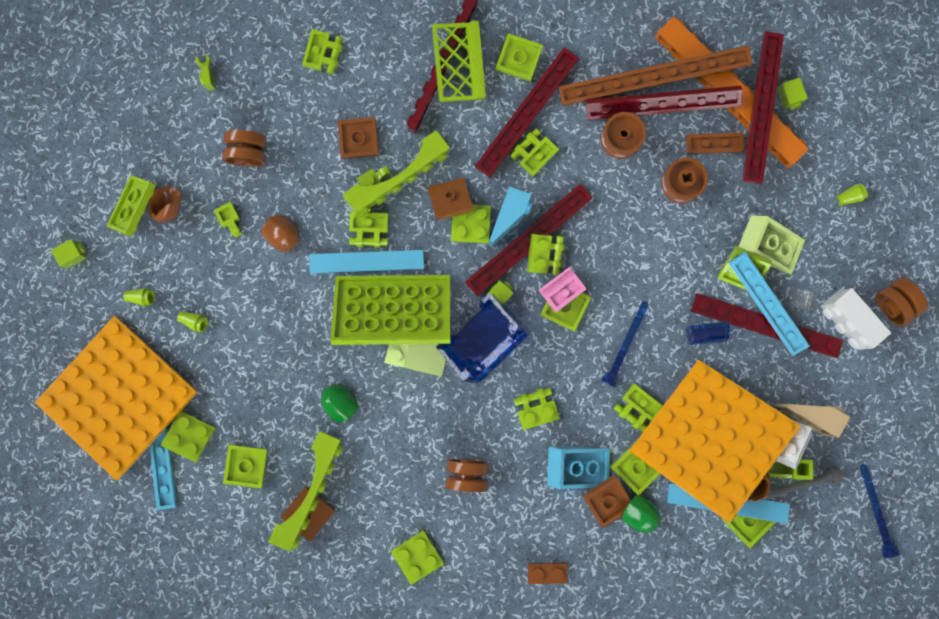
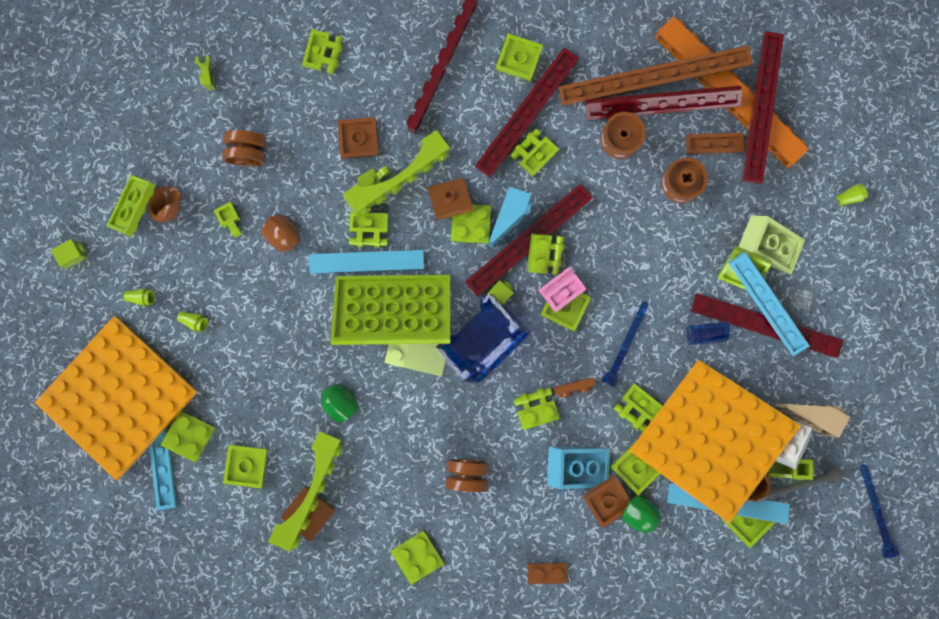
(474, 58): lime fence -> none
(581, 386): none -> dark orange plate
(792, 94): lime brick -> none
(855, 319): white brick -> none
(902, 301): dark orange wheel -> none

